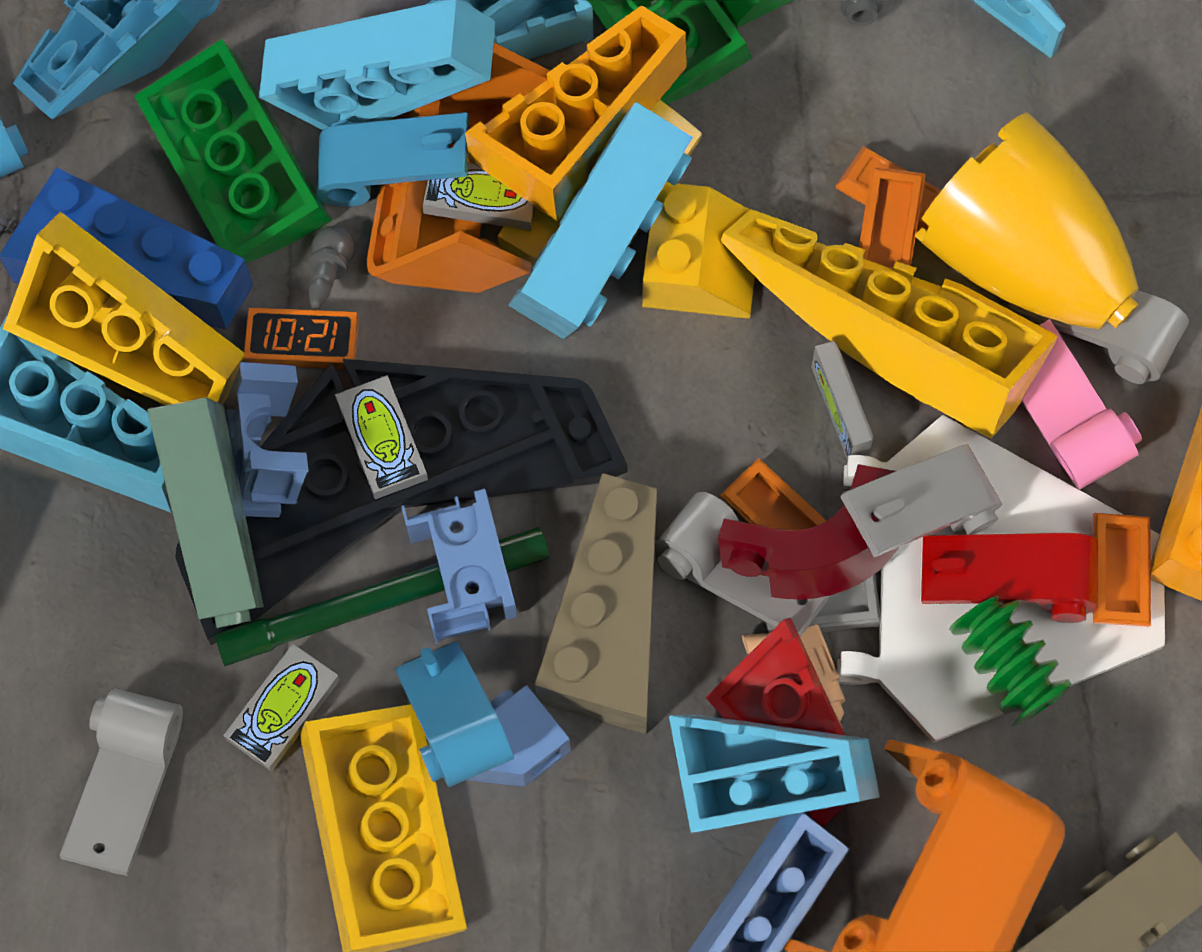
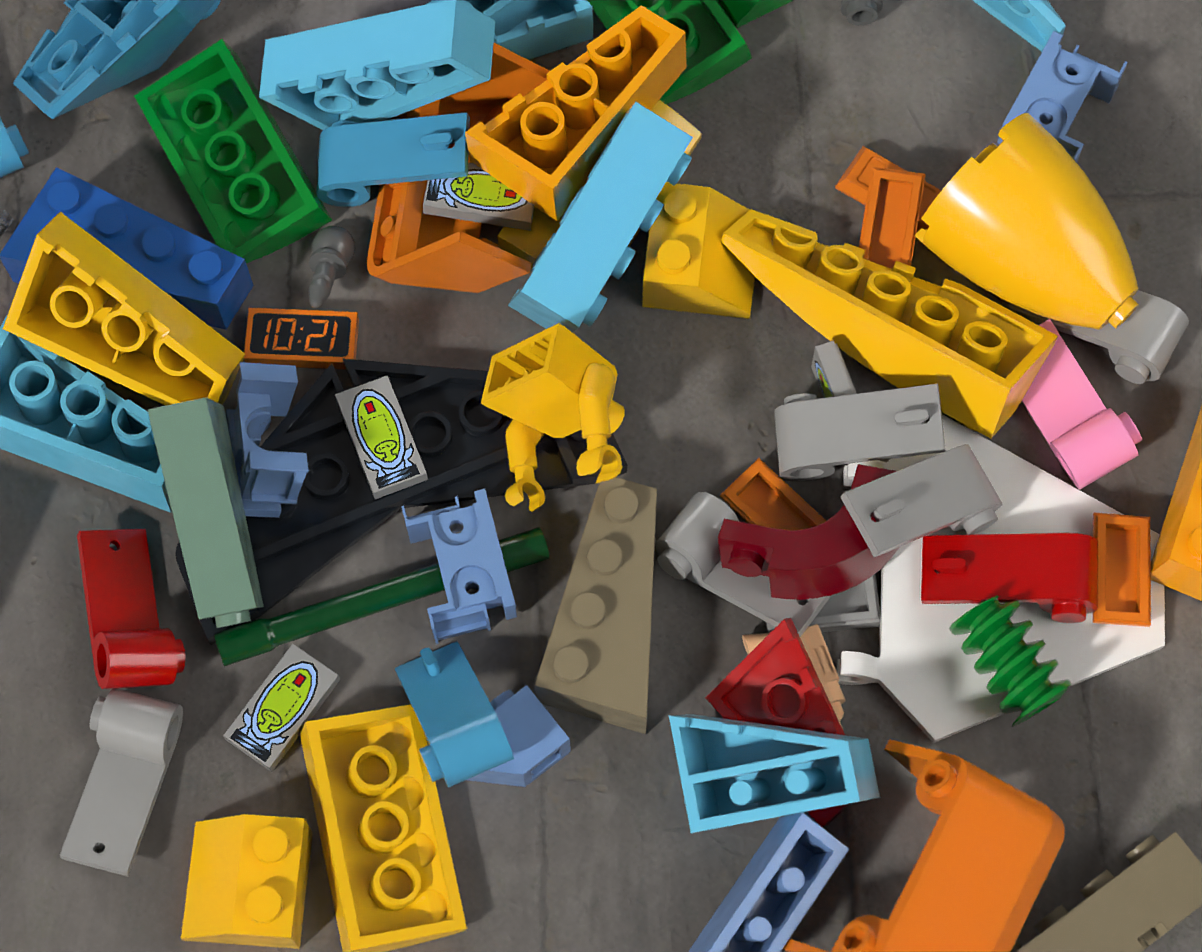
(123, 613): none -> red door
(248, 881): none -> yellow slope
(554, 389): none -> yellow torso
(856, 429): none -> light grey door
(1059, 88): none -> medium blue piece

